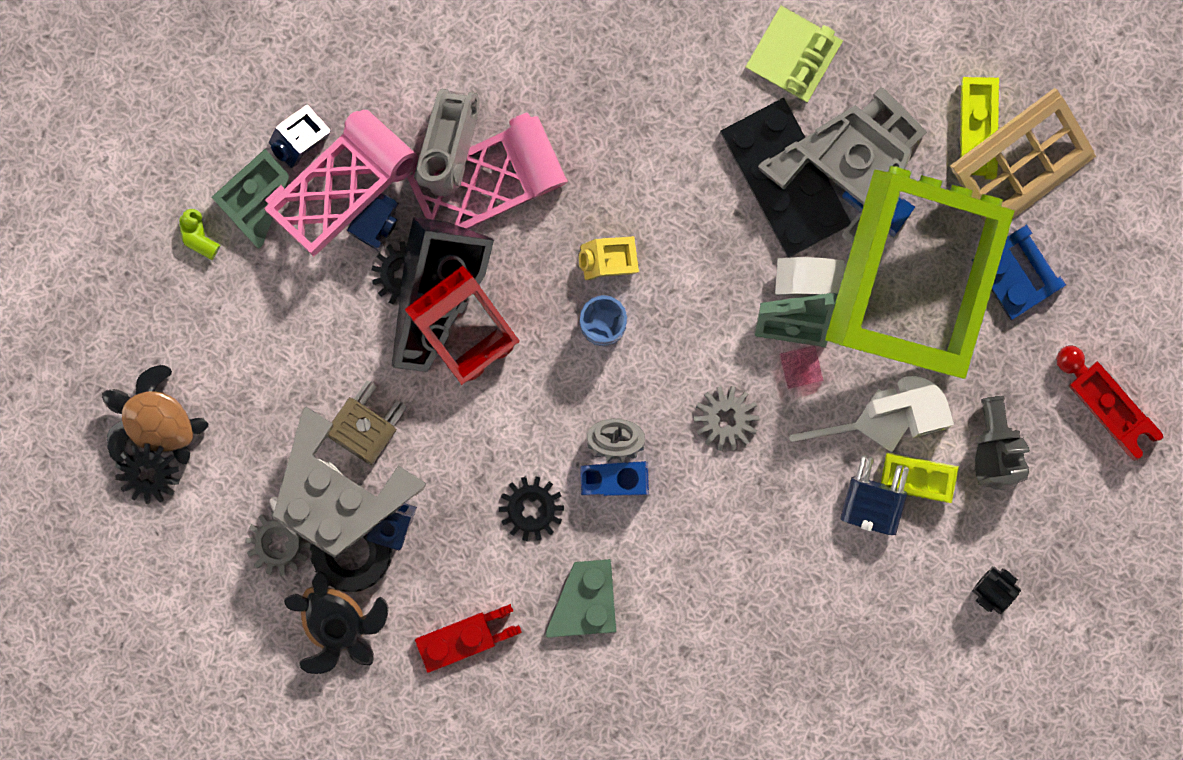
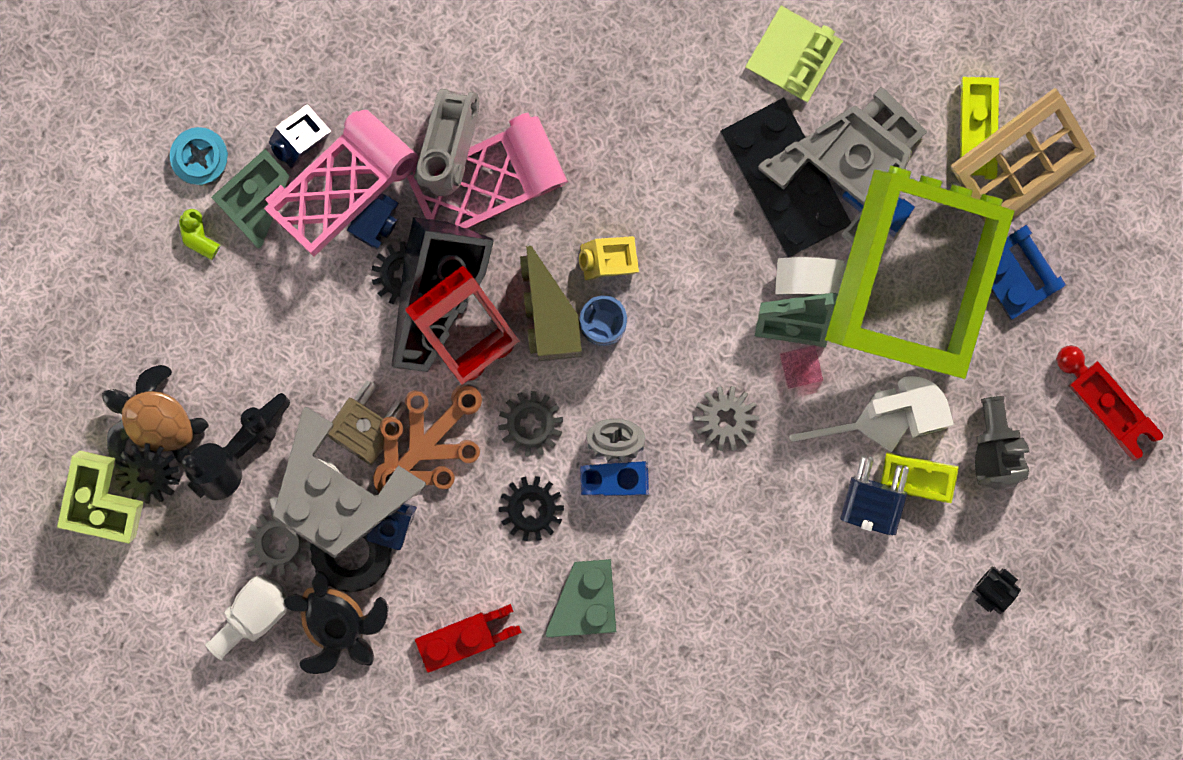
(90, 508): none -> yellowish green brick
(202, 139): none -> medium azure gear
(215, 469): none -> black piece
(251, 615): none -> white piece
(423, 445): none -> nougat plant
(542, 414): none -> dark grey gear
(555, 320): none -> olive slope

